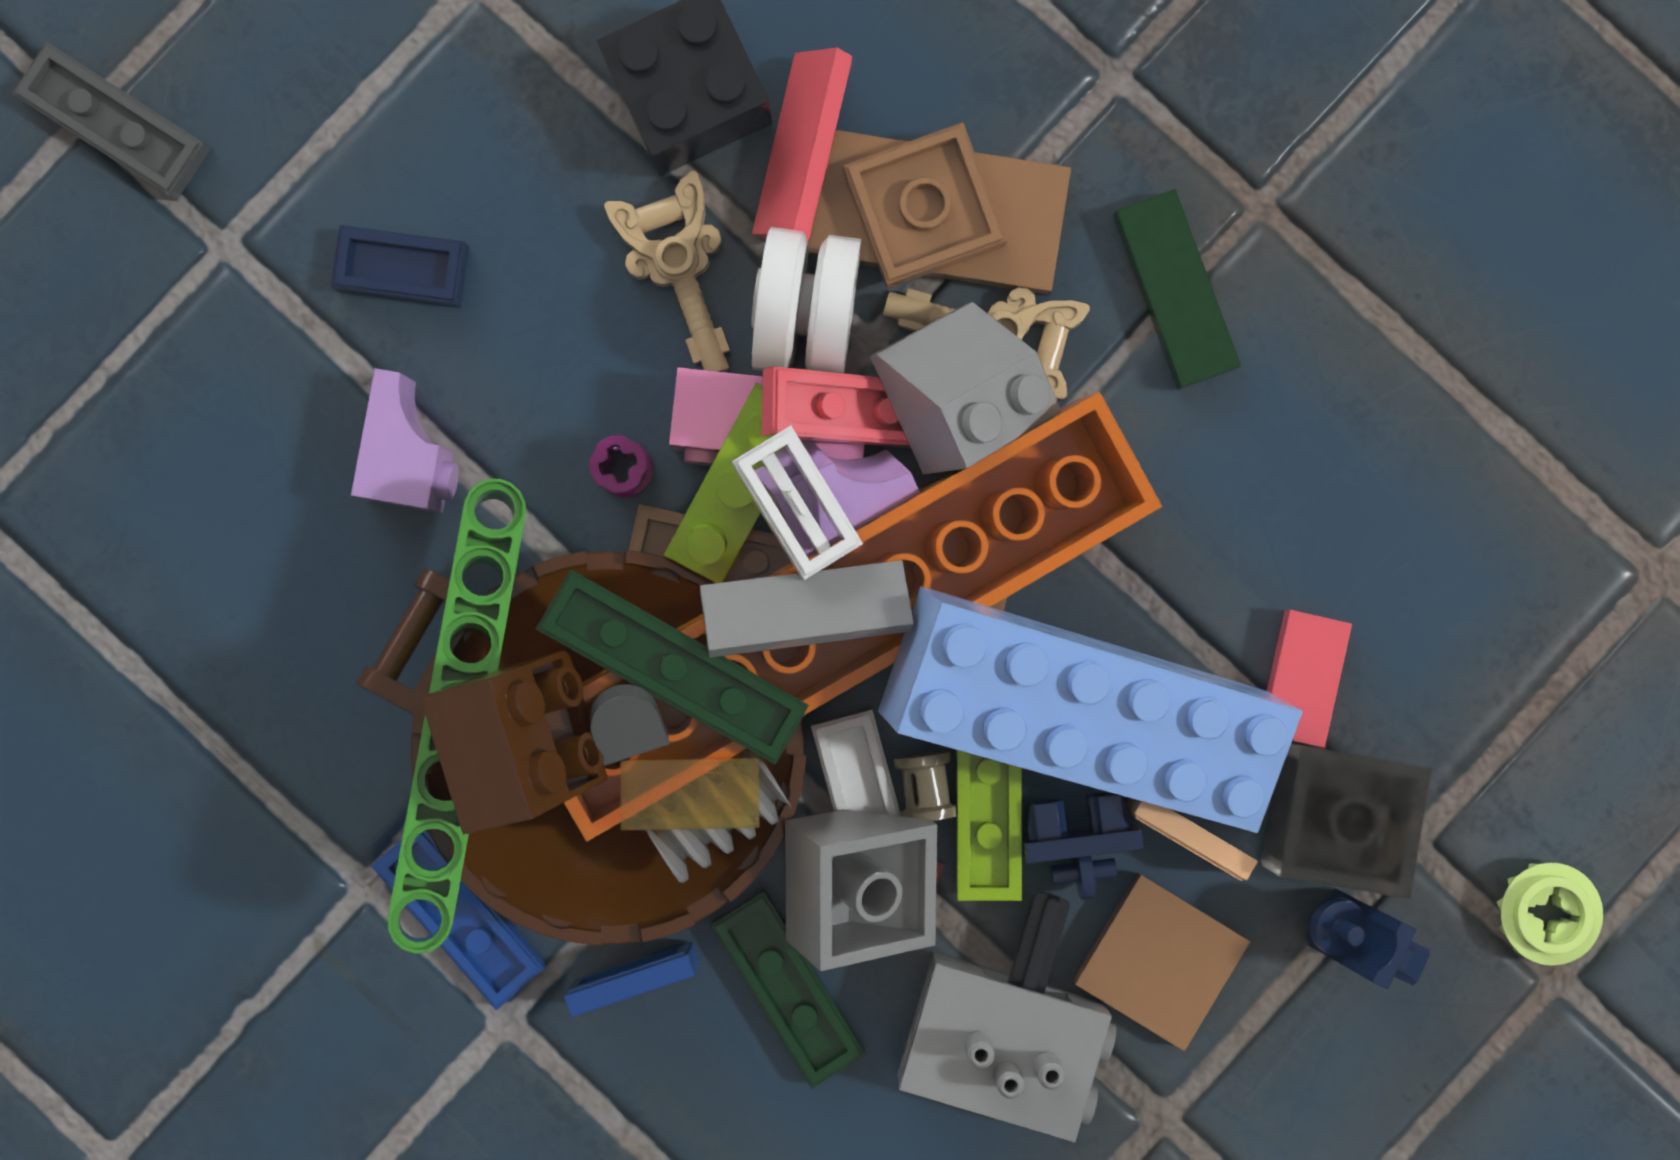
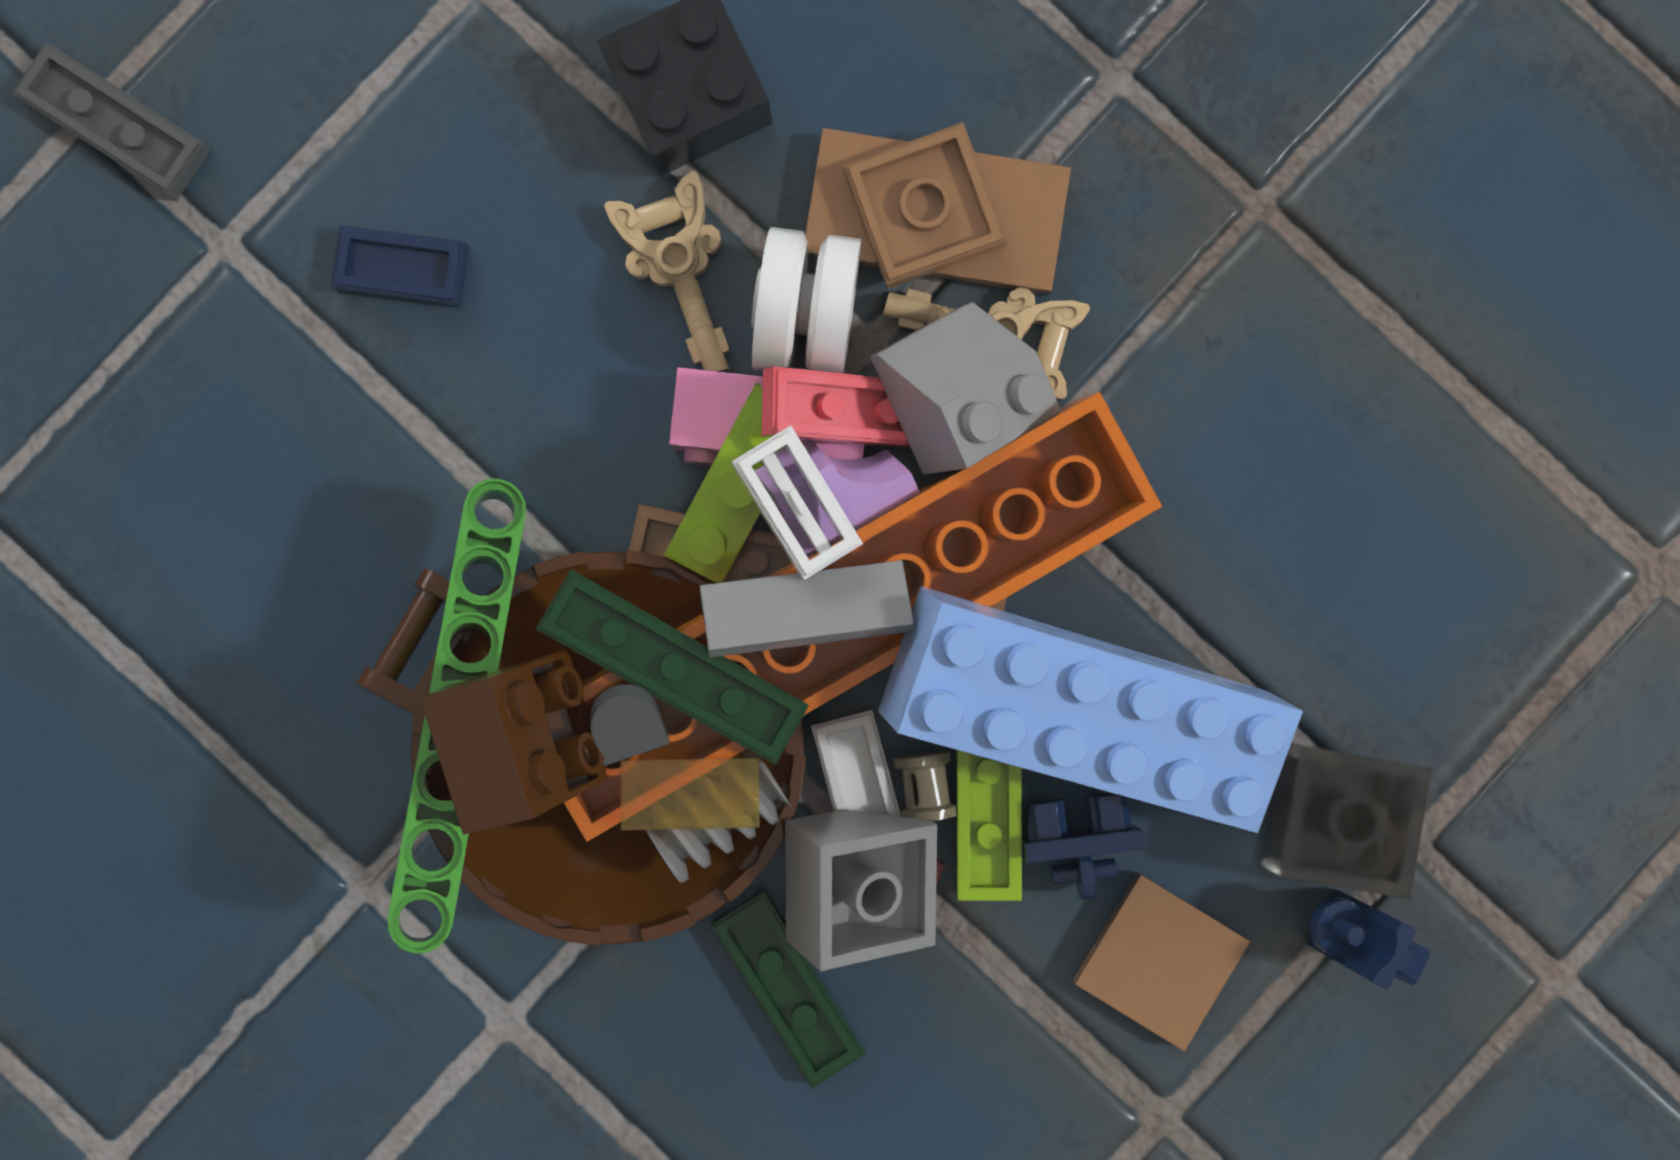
(395, 454): lavender arch -> none
(480, 941): blue tile -> none
(604, 458): magenta bush -> none
(632, 978): blue tile -> none
(803, 141): coral tile -> none
(1010, 1039): light grey piece -> none
(1176, 289): dark green tile -> none
(1193, 838): light nougat tile -> none
(1309, 670): coral tile -> none
(1563, 938): yellowish green gear -> none

